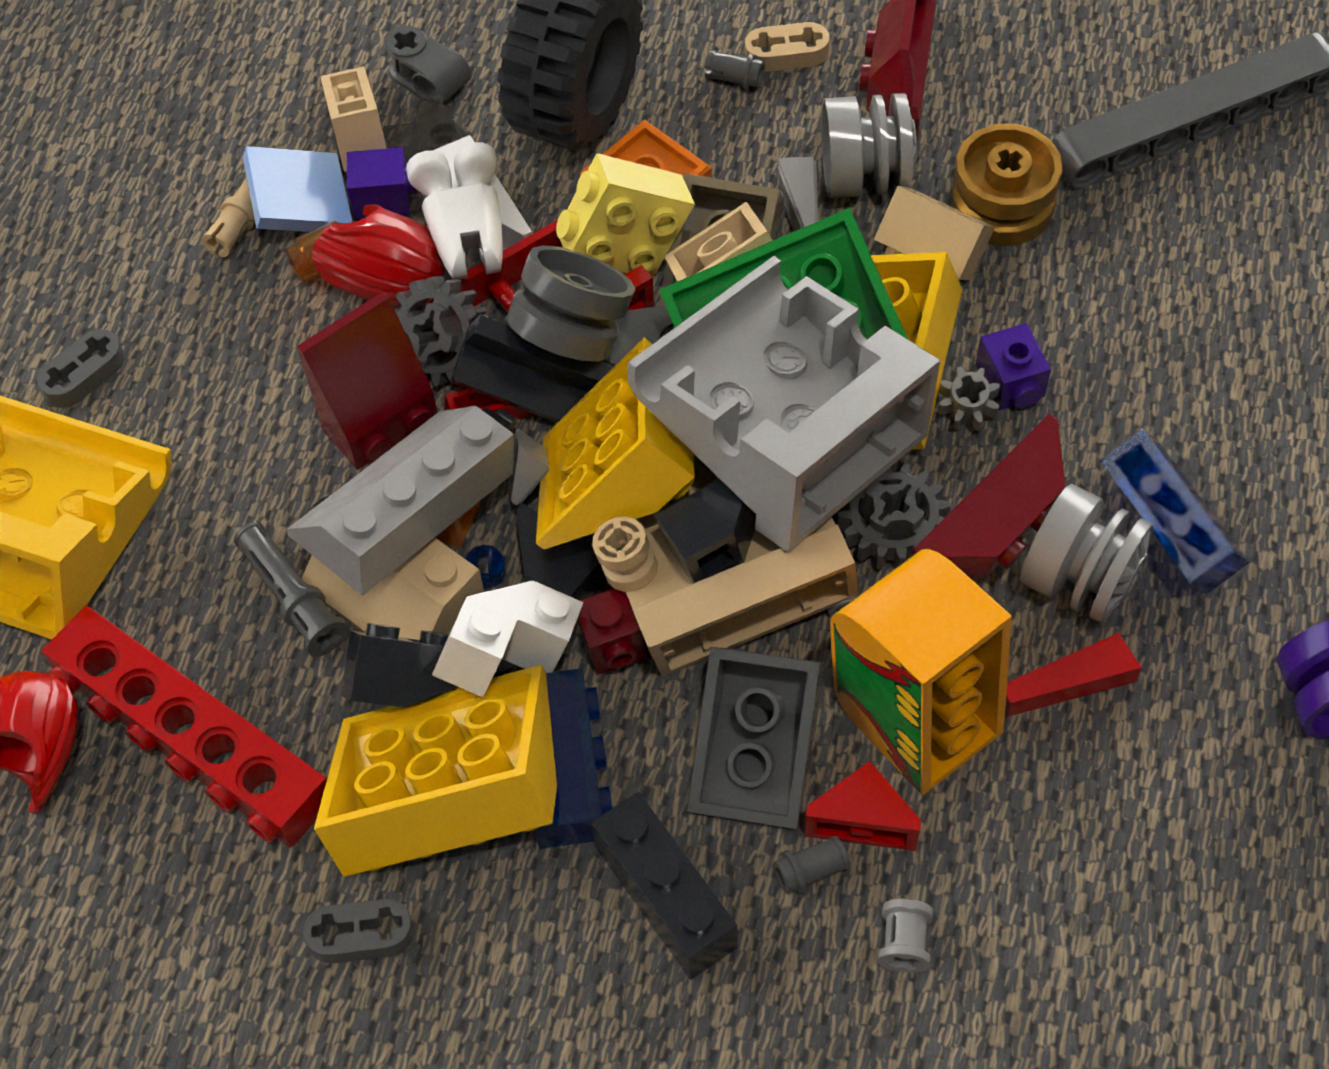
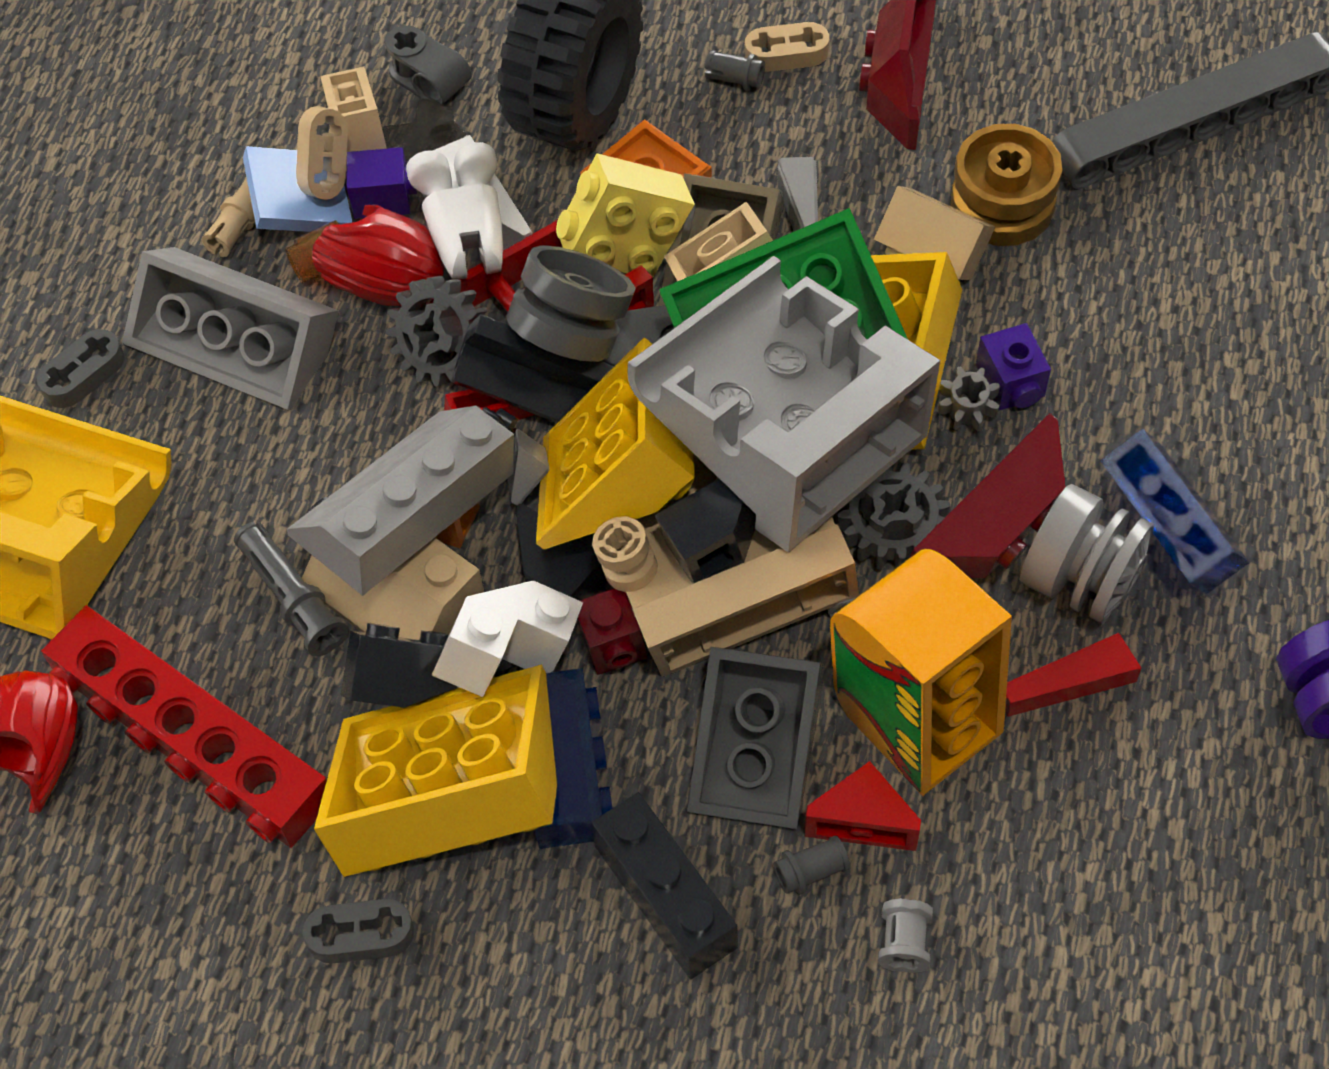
(227, 325): none -> light grey slope
(321, 152): none -> tan beam
(367, 381): dark red slope -> none
(496, 564): clear blue hinge -> none
(867, 144): light grey wheel -> none

